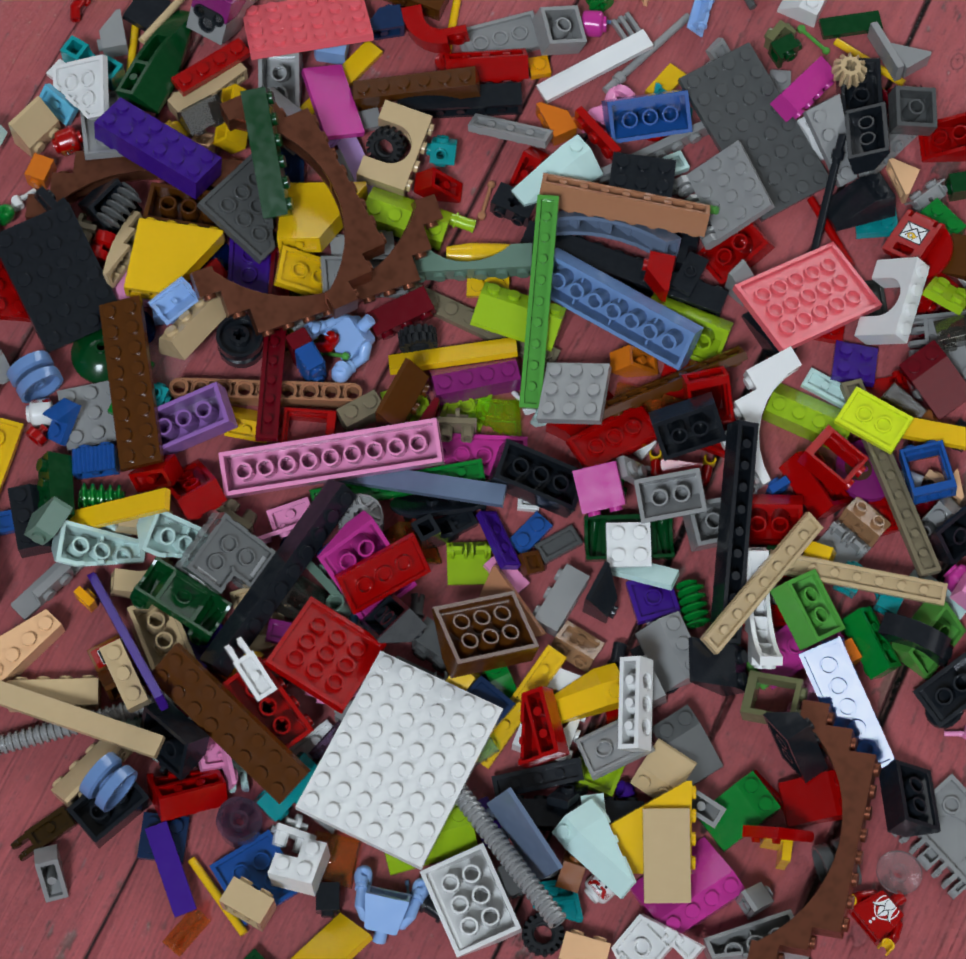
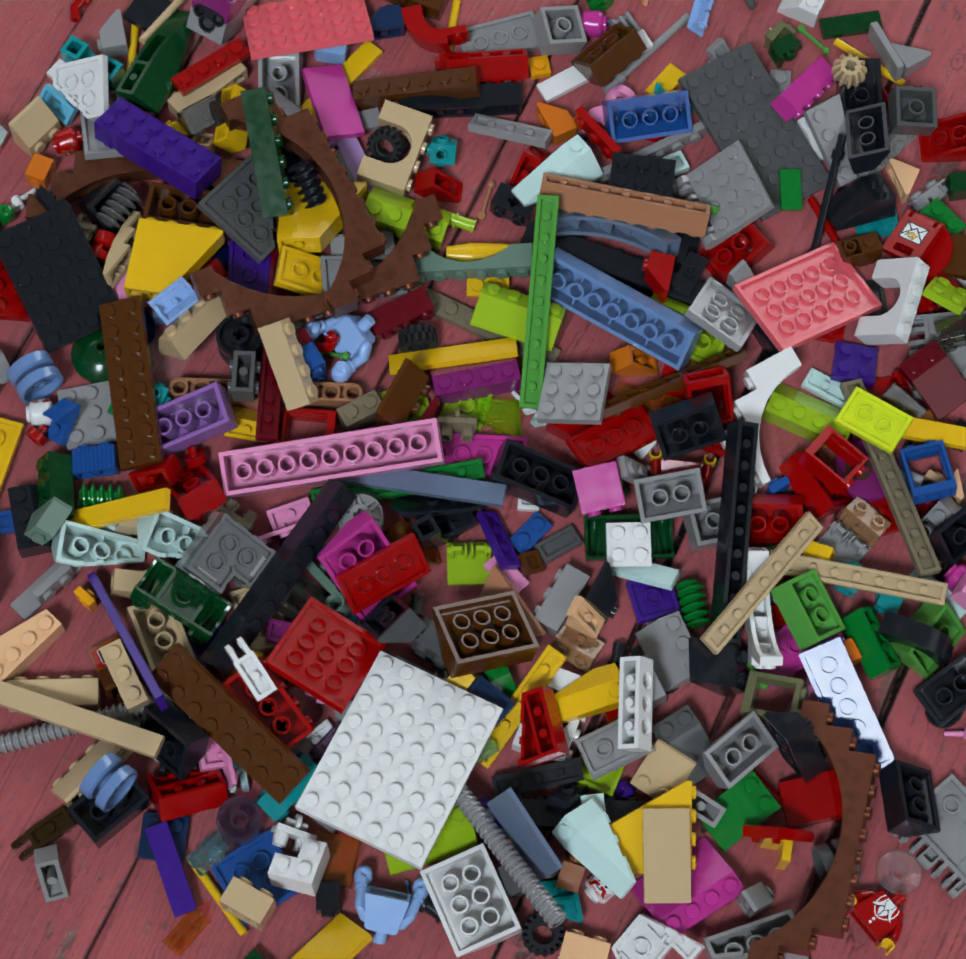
(195, 457): none -> red tile
(208, 853): none -> clear light blue hips
(244, 372): none -> dark grey brick
(288, 364): none -> tan brick
(309, 183): none -> black piece
(584, 617): none -> light nougat slope
(609, 54): none -> reddish brown slope
(721, 314): none -> light grey plate
(738, 751): none -> light grey slope
(790, 190): none -> green tile
(861, 249): none -> reddish brown slope

